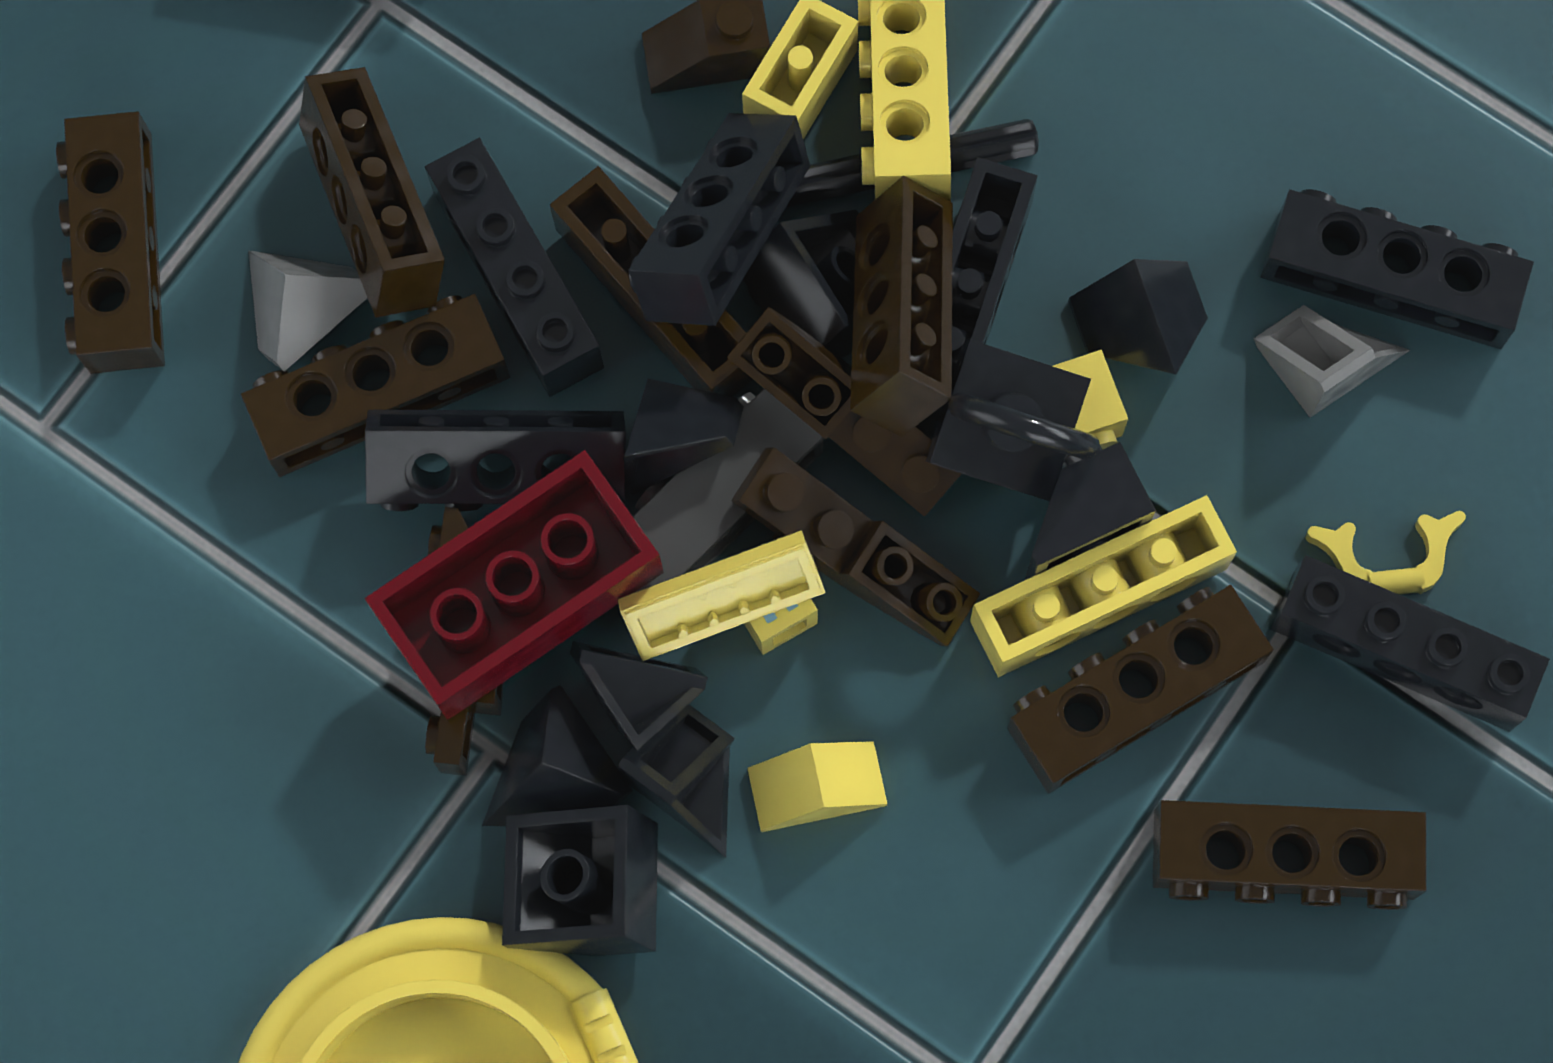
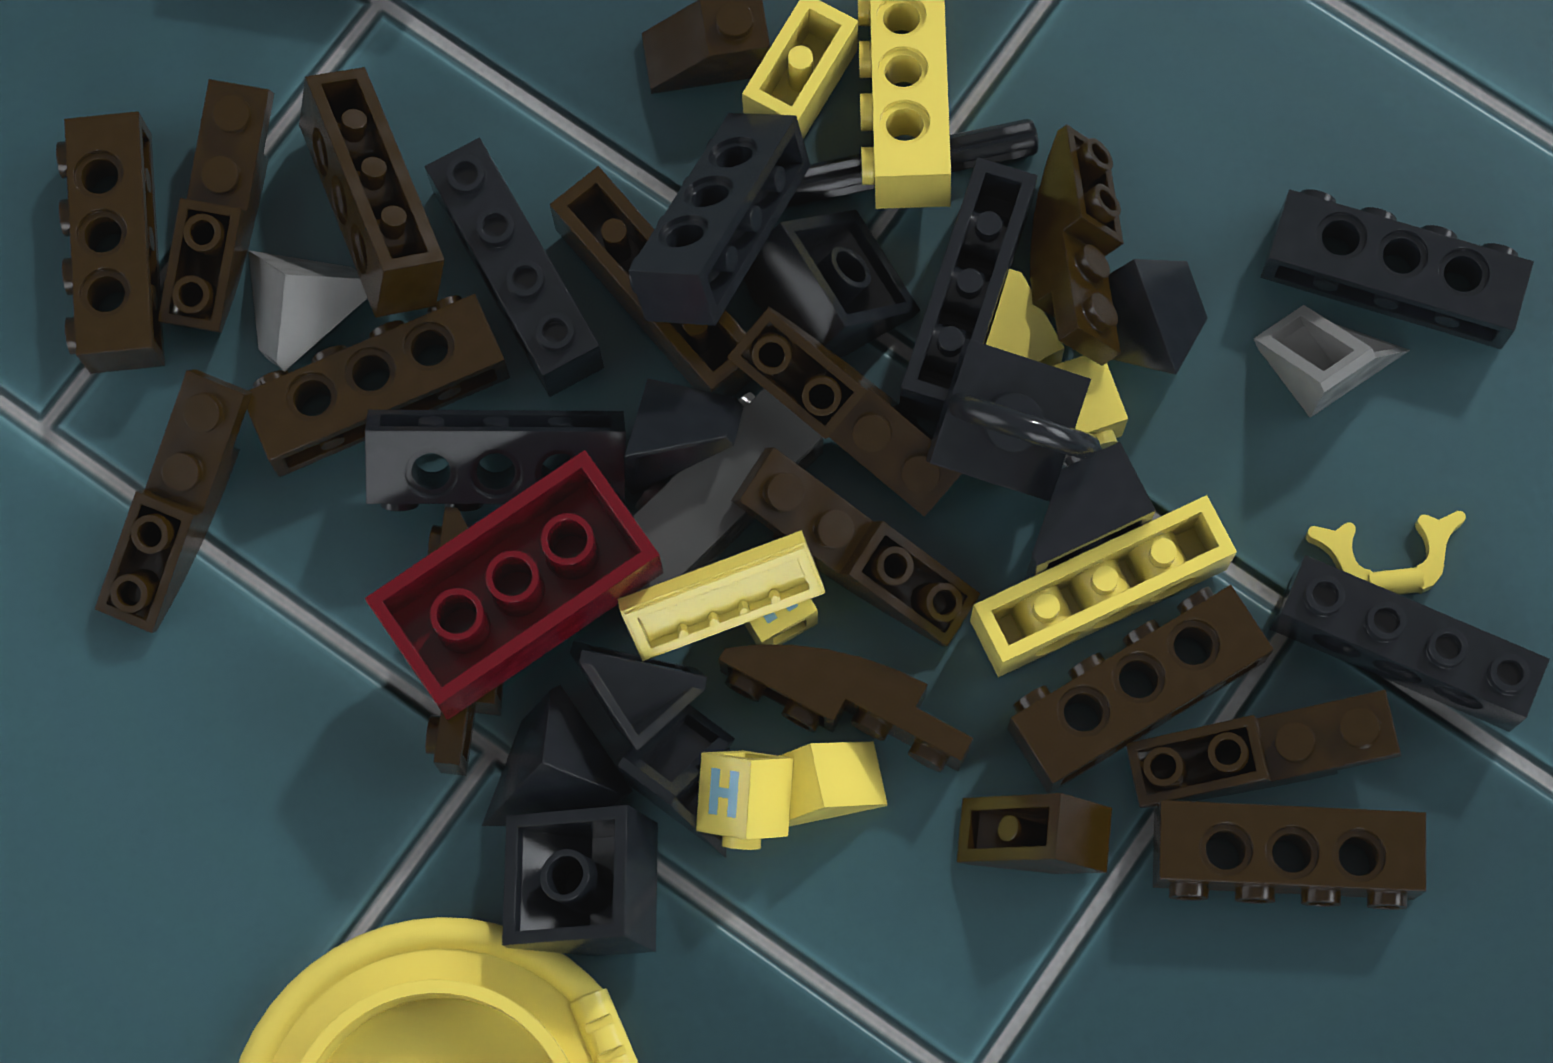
(178, 502): none -> dark brown slope
(220, 207): none -> dark brown slope
(744, 797): none -> light yellow brick
(825, 683): none -> dark brown slope
(902, 307): dark brown brick -> none
(1023, 326): none -> light yellow slope
(1035, 833): none -> dark brown slope
(1071, 235): none -> dark brown slope
(1264, 750): none -> dark brown slope

